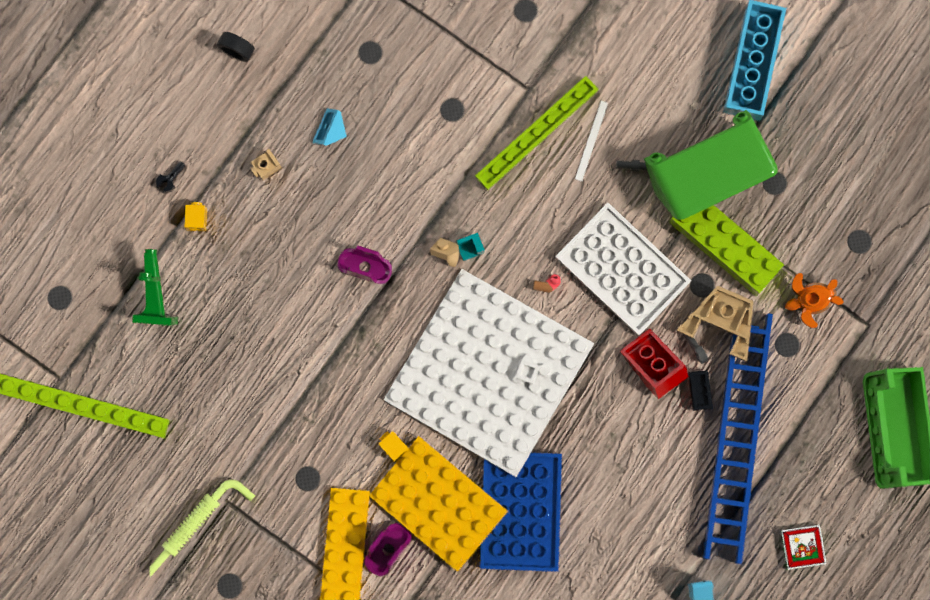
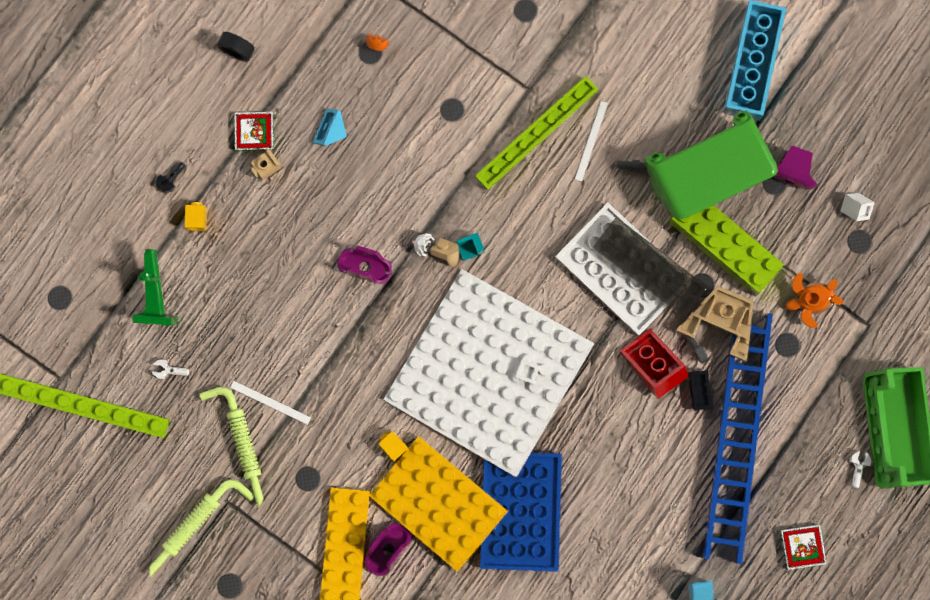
(169, 370): none -> white bar
(241, 438): none -> yellowish green piece
(254, 131): none -> tile
(270, 402): none -> white sticker
(376, 42): none -> orange plate
(423, 244): none -> white plate
(549, 285): arm -> none
(650, 267): none -> clear smoke plate
(795, 168): none -> magenta piece
(857, 206): none -> white panel
(859, 467): none -> white bar

